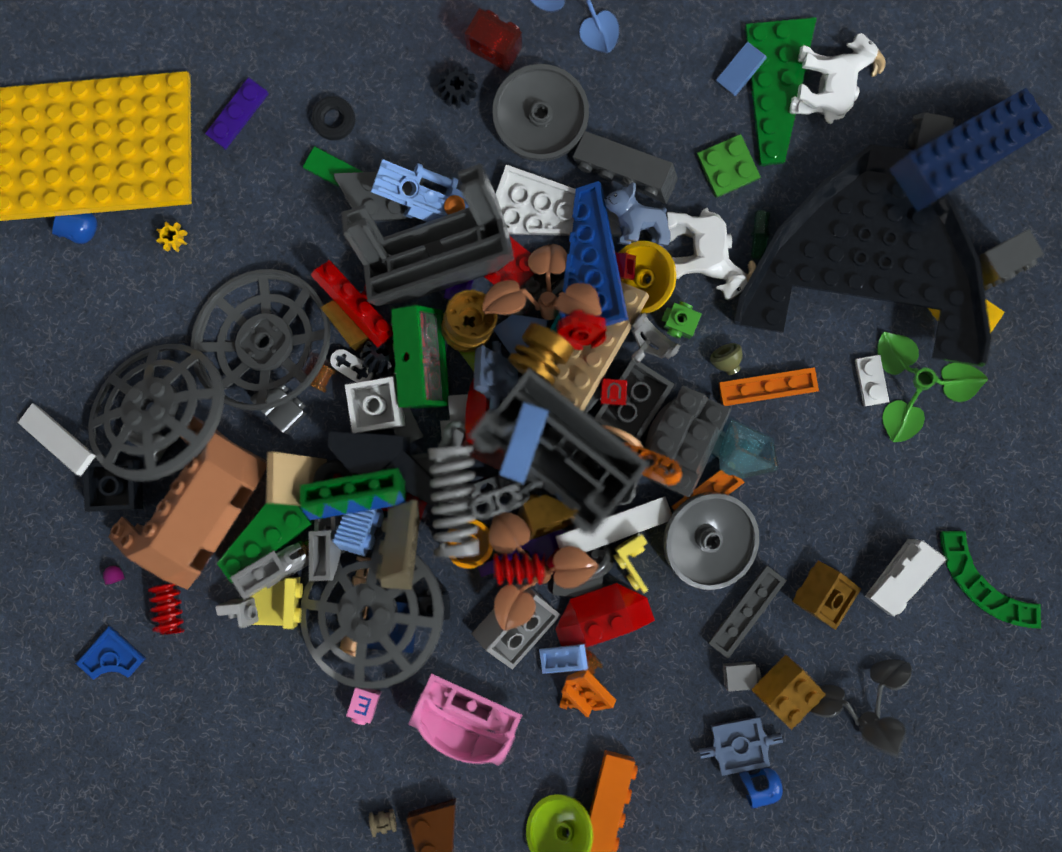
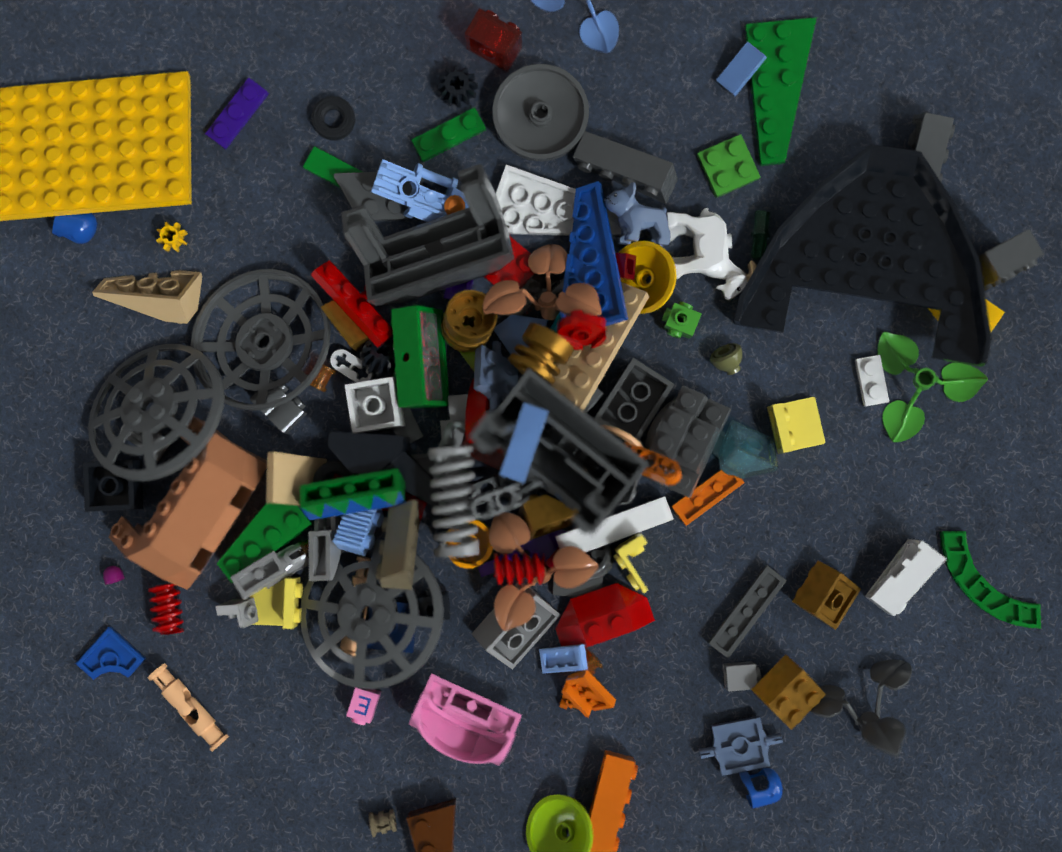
(56, 439): white tile -> none
(163, 298): none -> tan wedge
(180, 698): none -> light nougat piece
(448, 134): none -> green plate
(613, 392): red tile -> none
(652, 336): light grey helmet -> none
(711, 540): dark grey dish -> none
(768, 387): orange plate -> none
(796, 425): none -> light yellow bracket
(838, 79): white animal -> none
(970, 148): dark blue brick -> none

